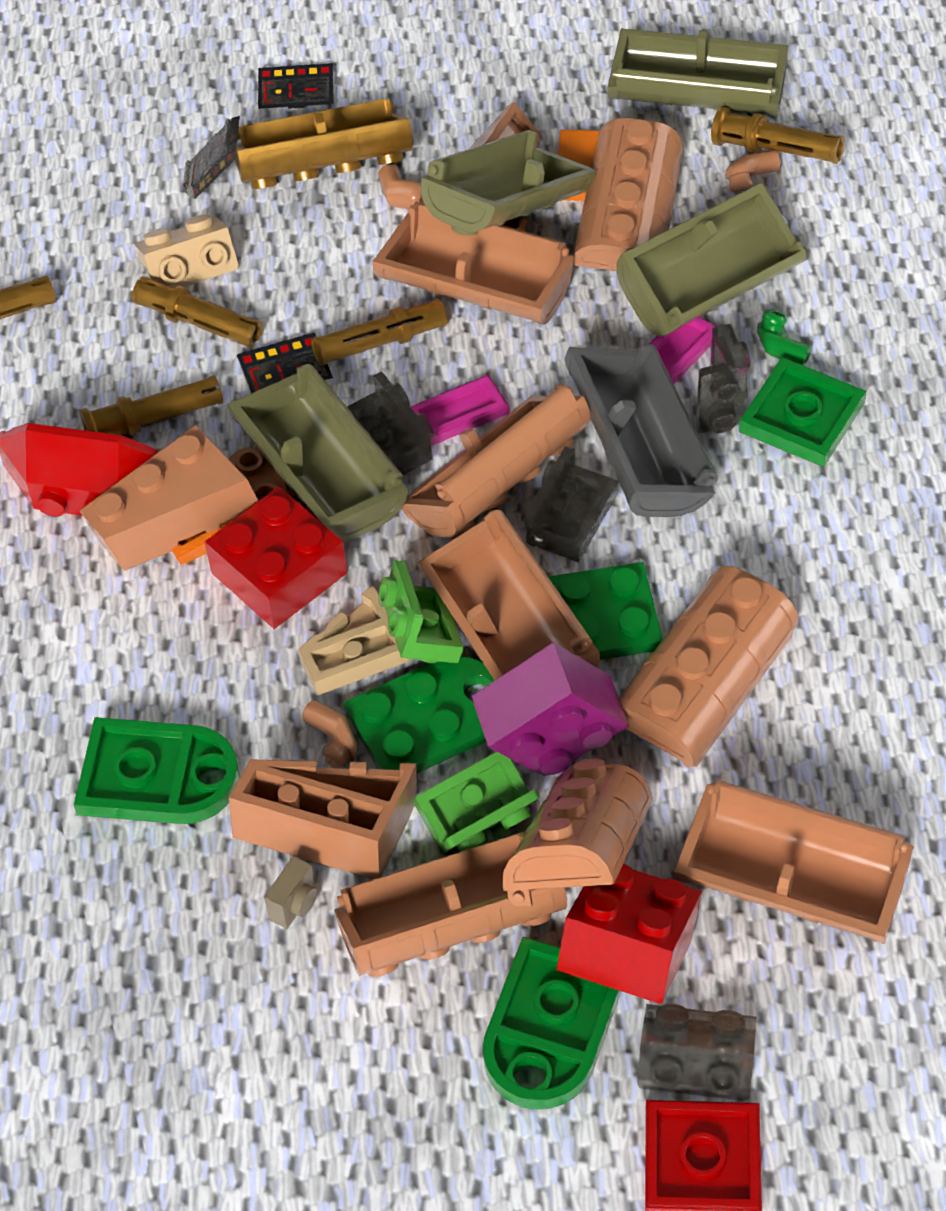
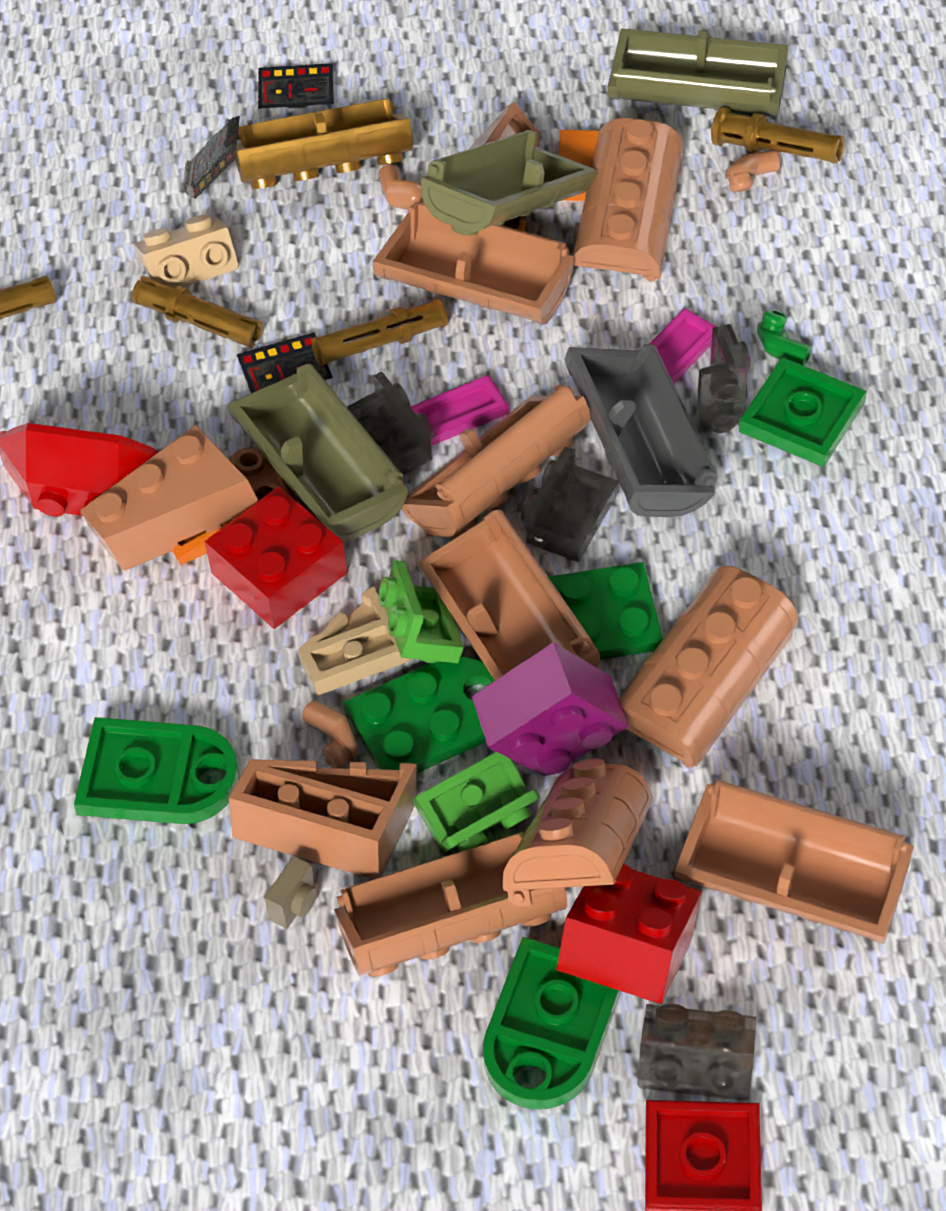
(129, 415): pearl gold pin -> none
(708, 261): olive container -> none

